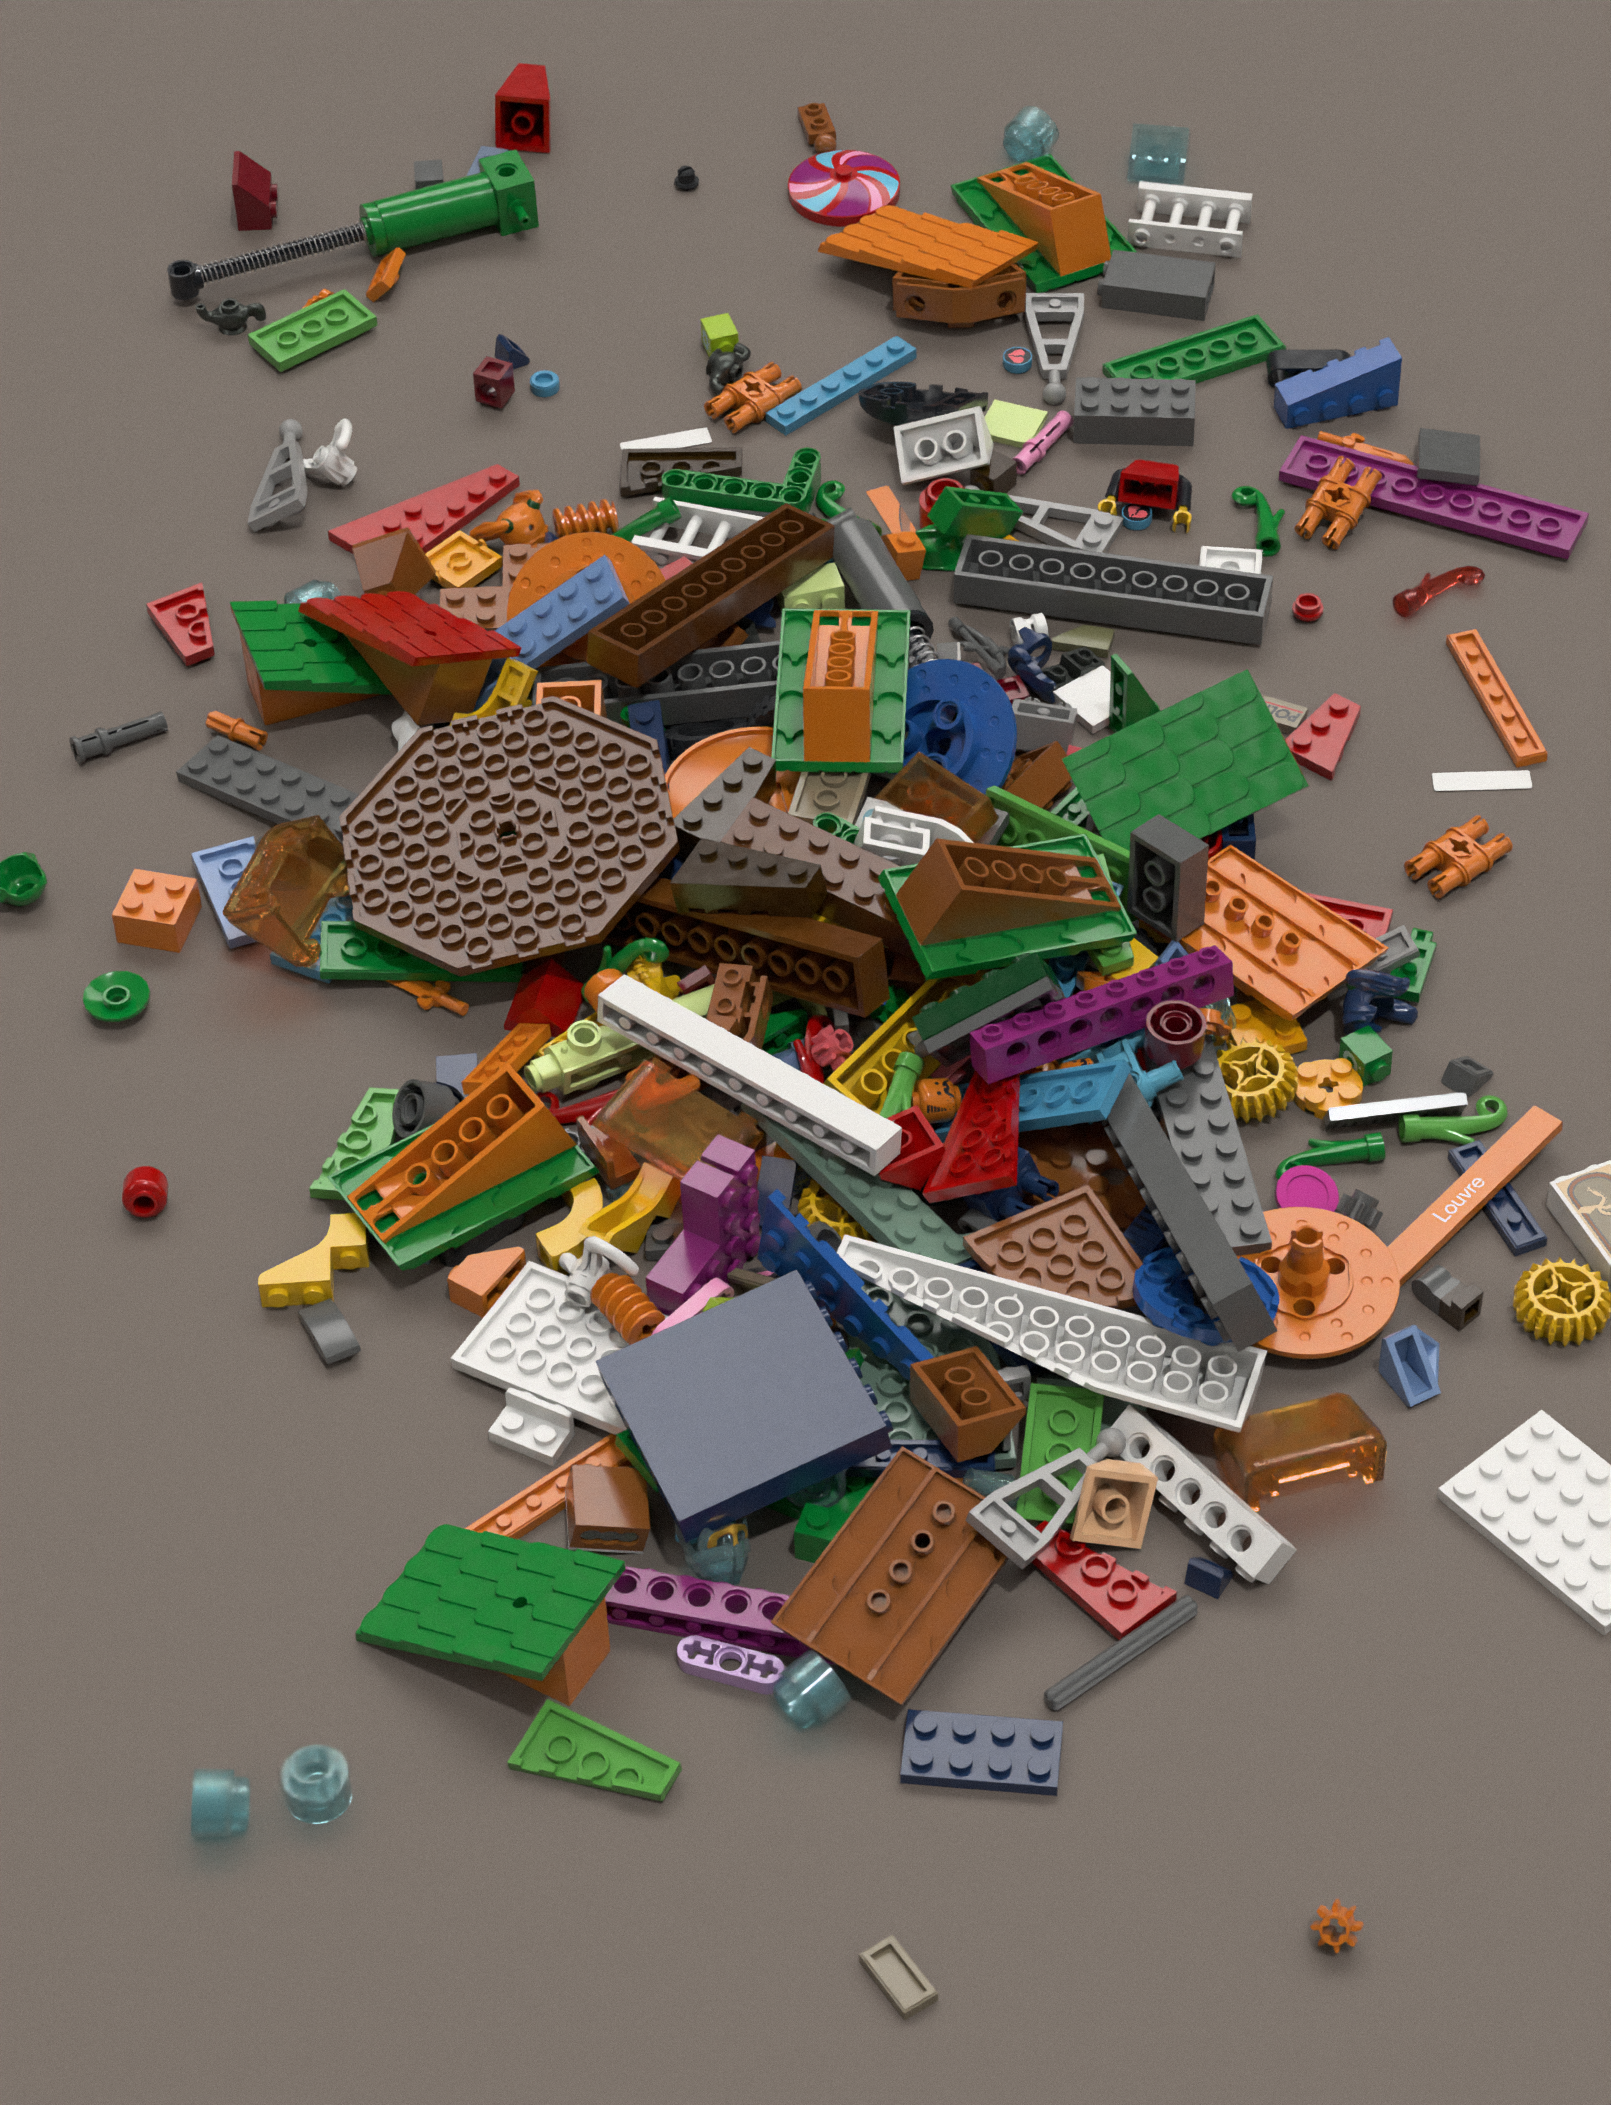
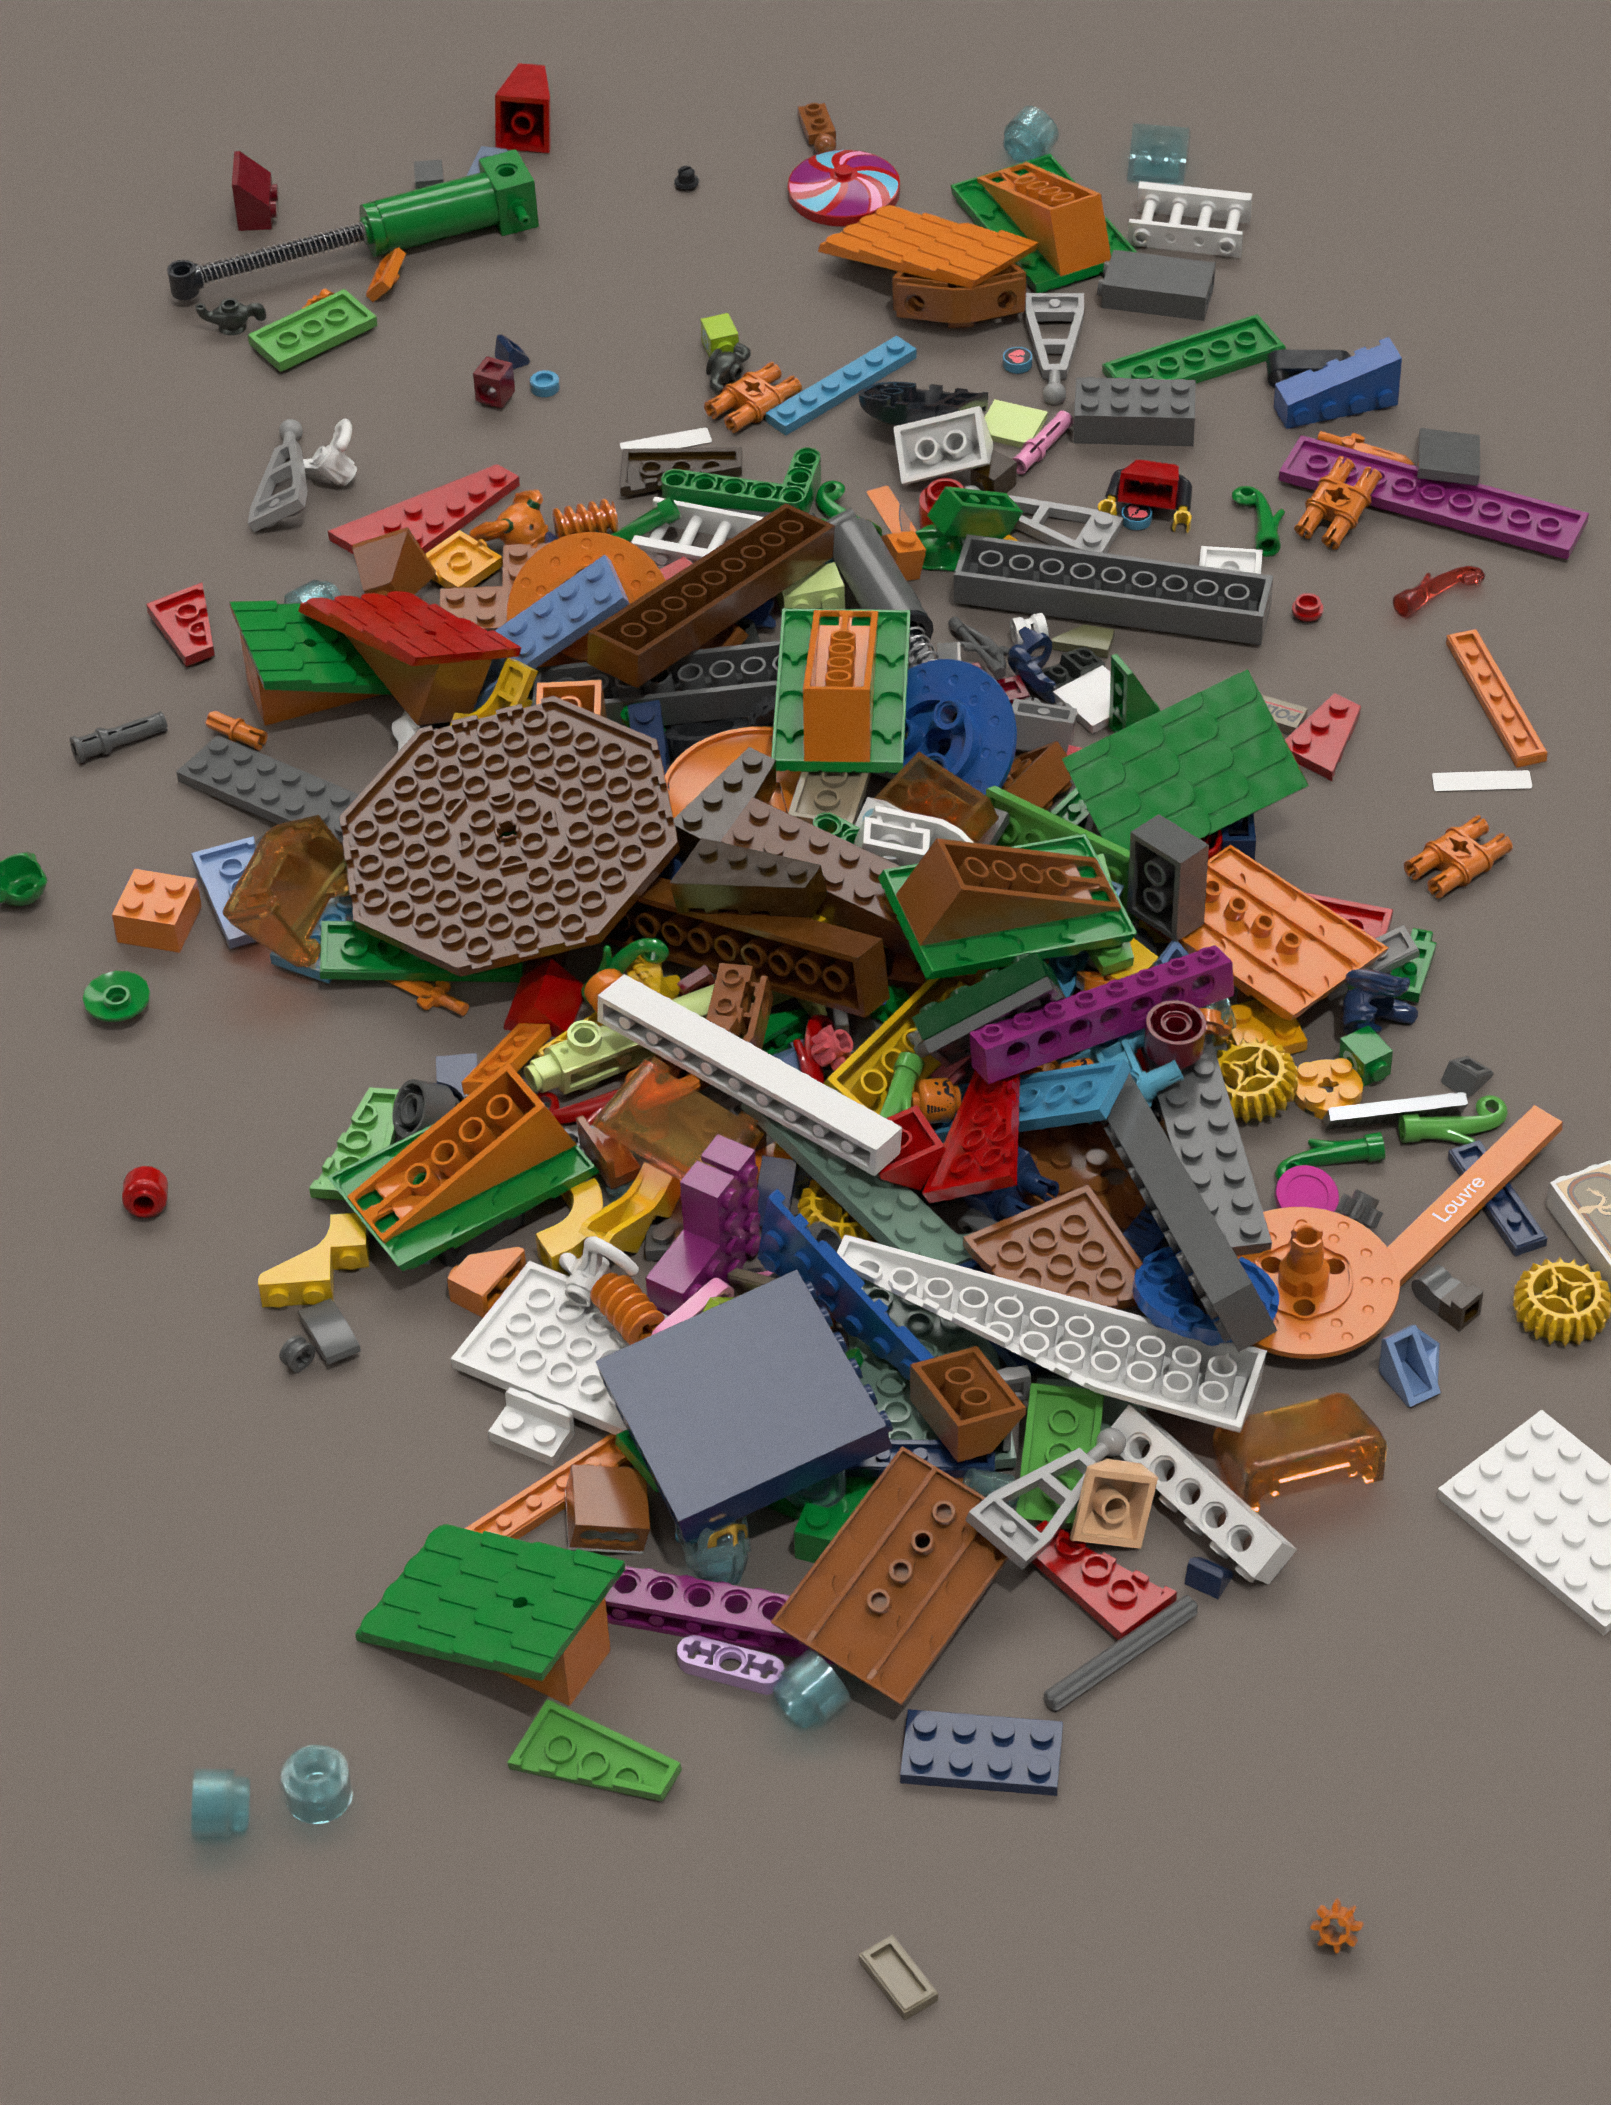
(297, 1353): none -> dark grey bush

